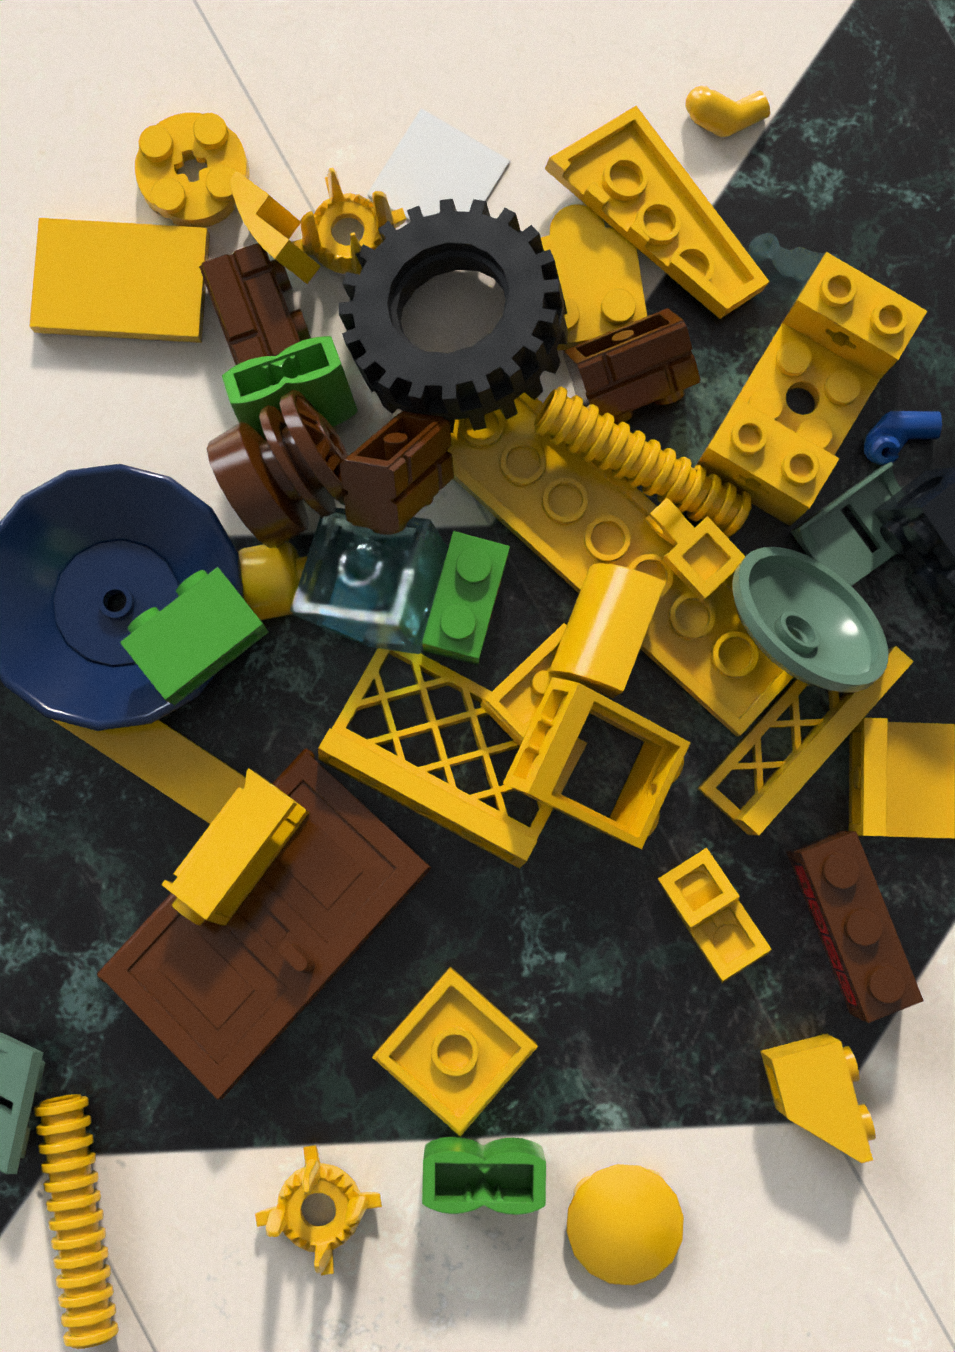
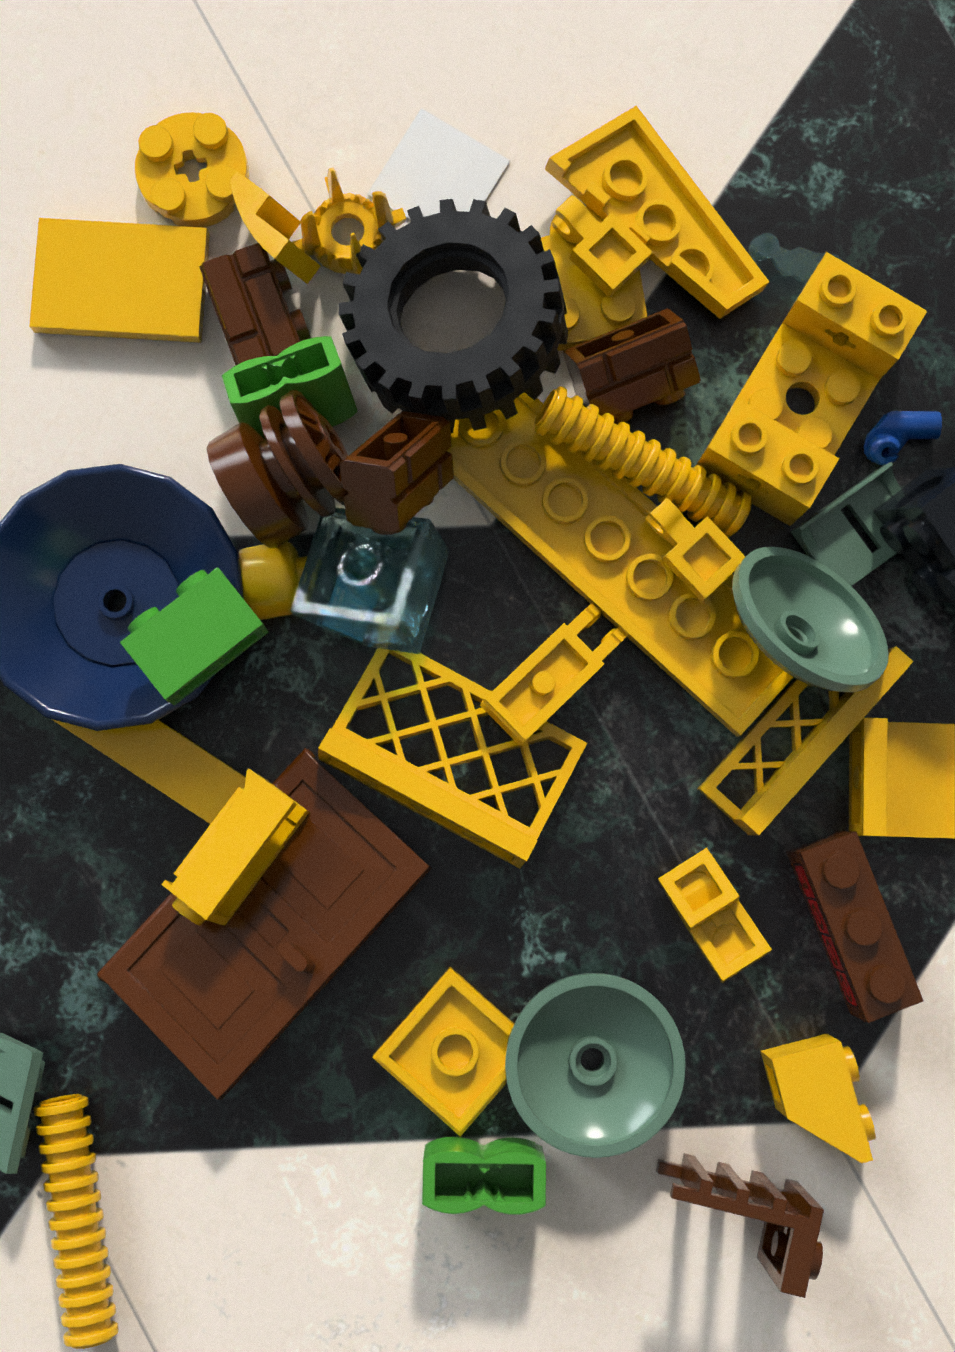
(288, 1215): yellow piece -> none
(465, 598): bright green brick -> none
(553, 738): yellow window -> none
(601, 1107): none -> sand green dish
(604, 250): none -> yellow plate
(607, 628): yellow brick -> none
(624, 1224): yellow dish -> none
(723, 115): yellow arm -> none
(789, 1215): none -> reddish brown plate

